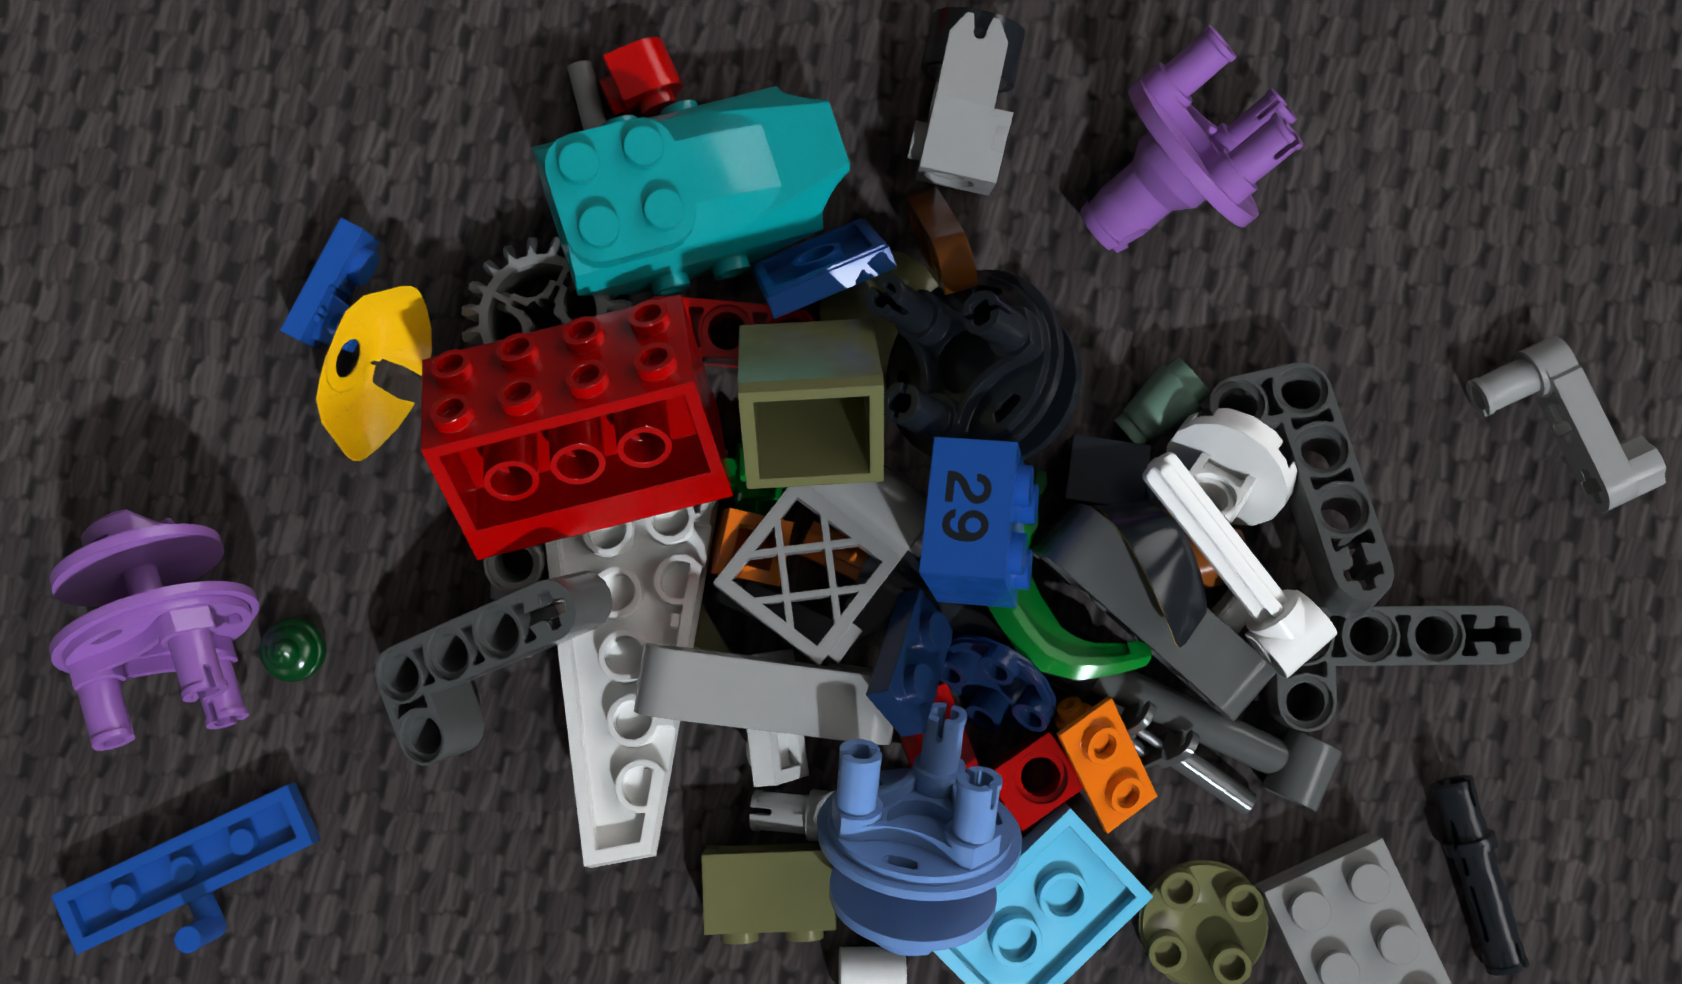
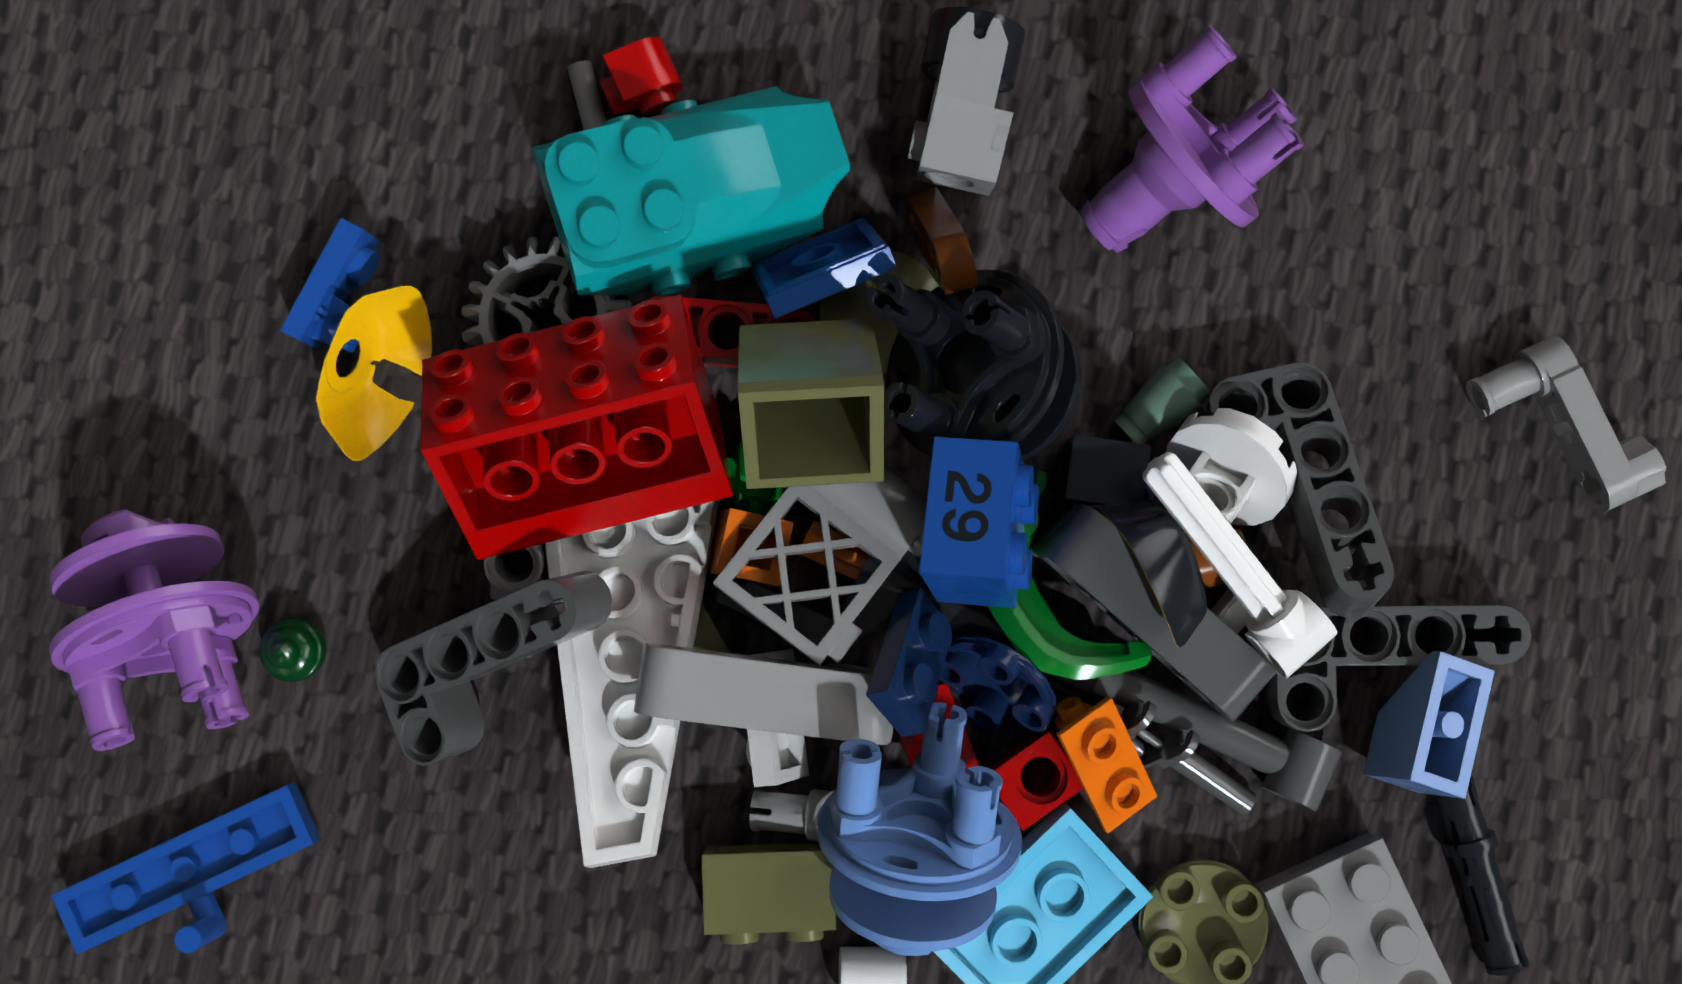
(1432, 727): none -> medium blue slope

